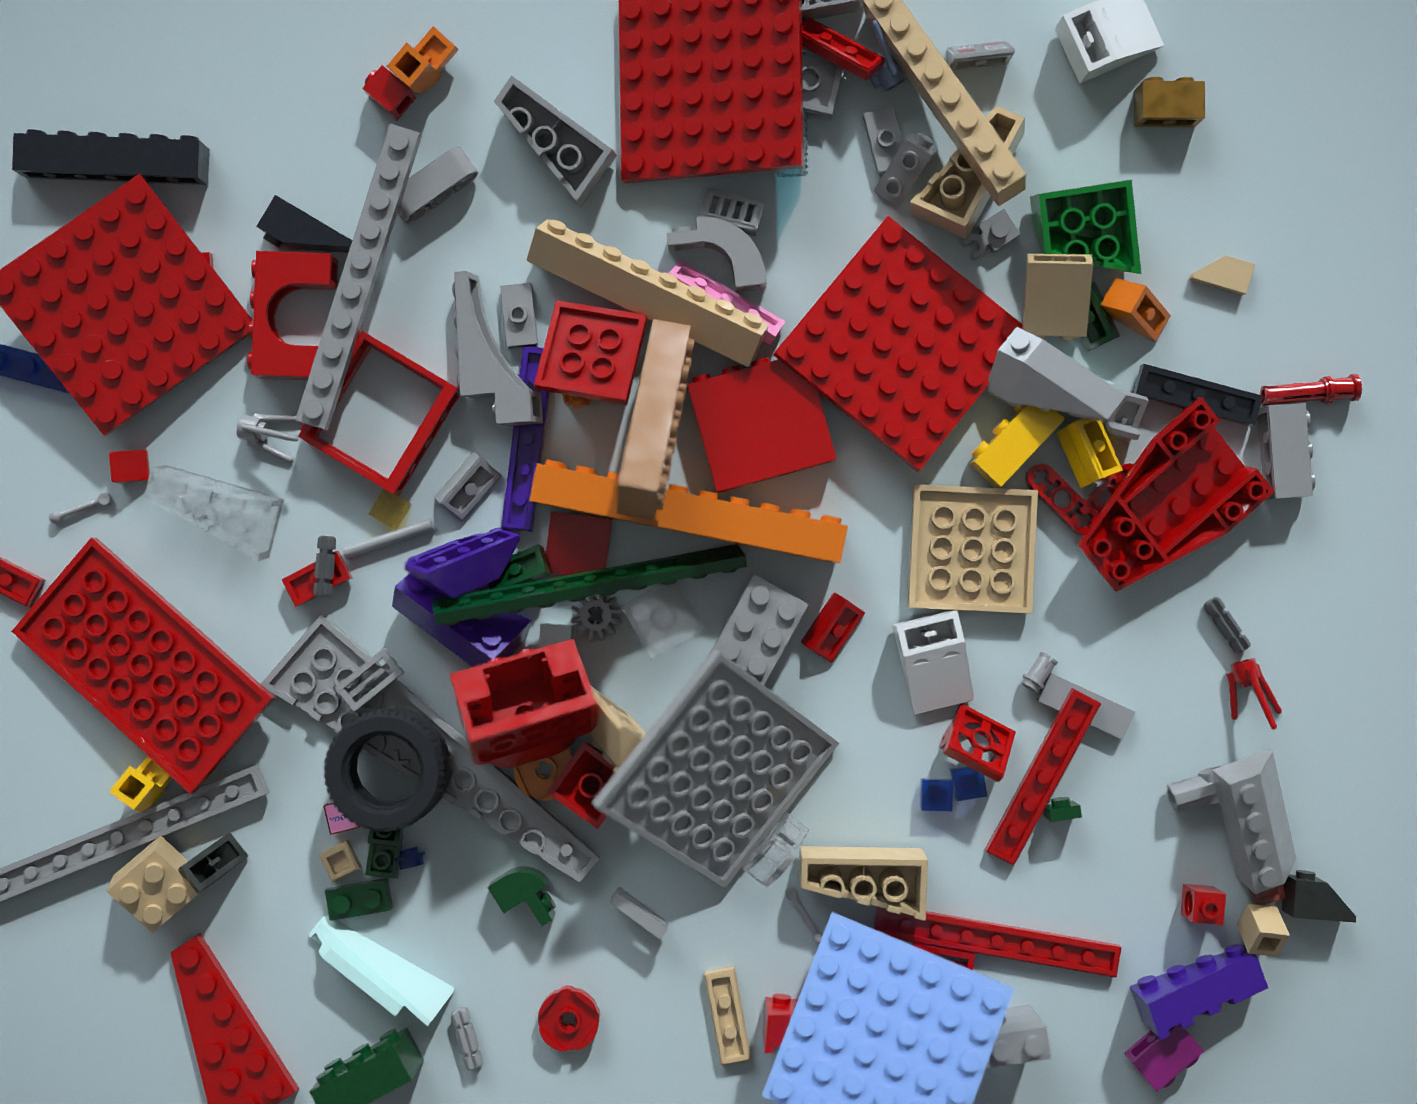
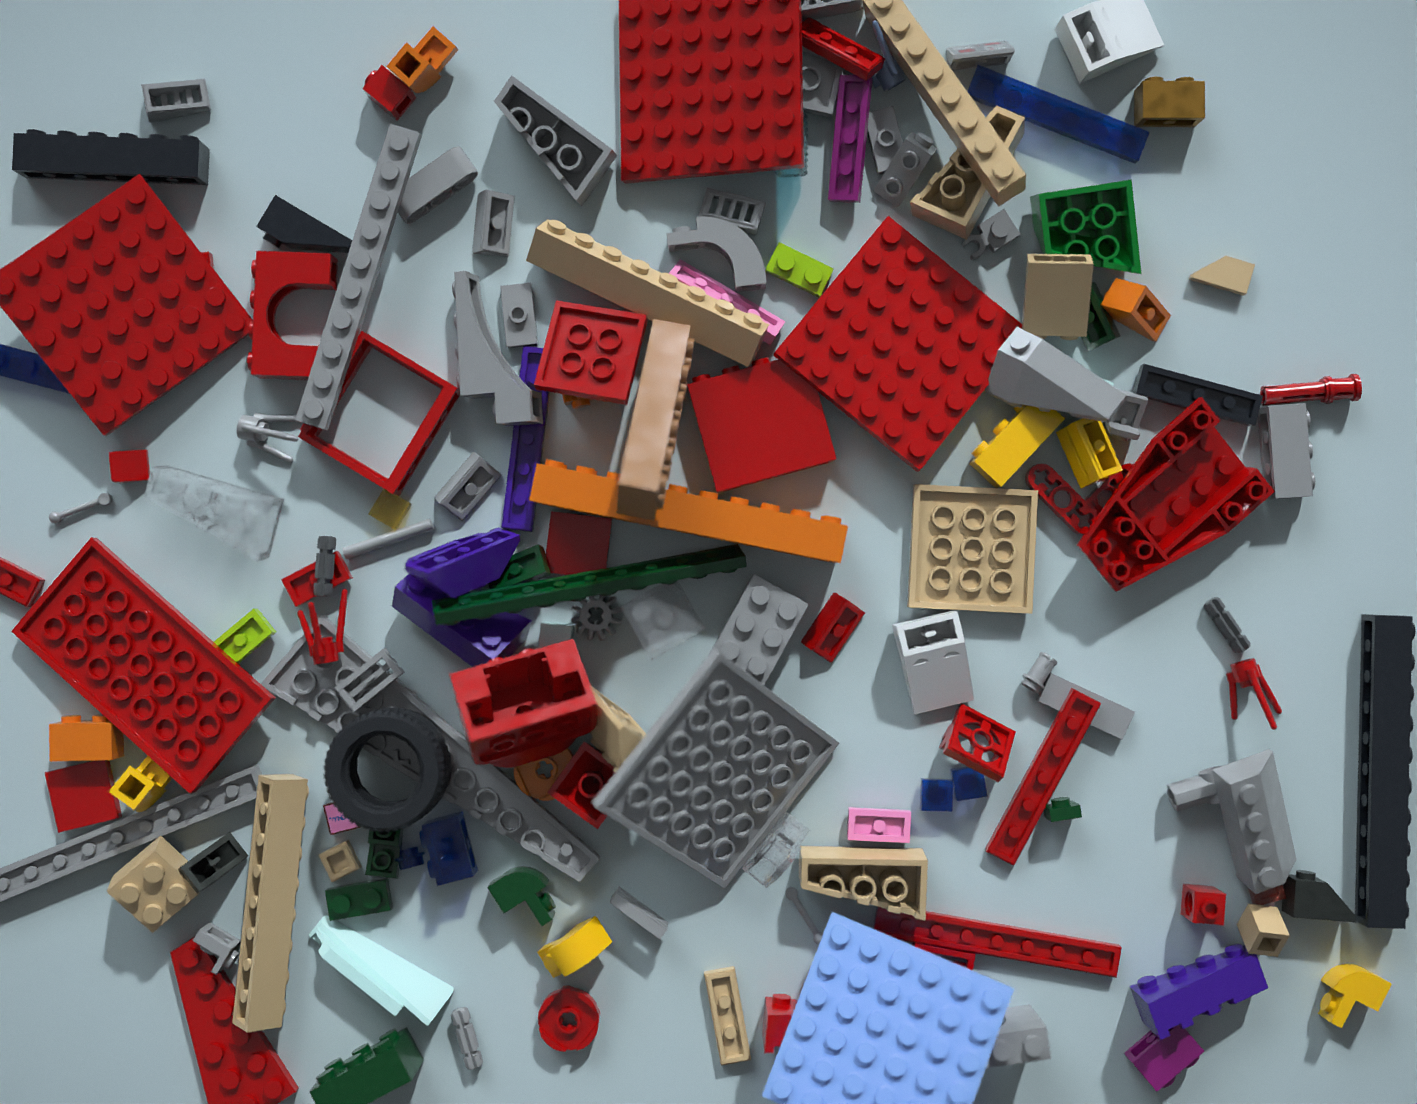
(82, 795): none -> red tile
(85, 739): none -> orange brick
(167, 111): none -> light grey slope
(218, 942): none -> light grey bracket
(245, 635): none -> lime plate
(270, 902): none -> tan brick
(323, 648): none -> red plant
(448, 848): none -> clear blue brick
(493, 223): none -> light grey slope
(575, 948): none -> yellow brick
(799, 270): none -> lime plate
(849, 139): none -> magenta plate
(879, 825): none -> bright pink plate
(1058, 114): none -> clear blue plate
(1348, 985): none -> yellow brick
(1384, 771): none -> black brick

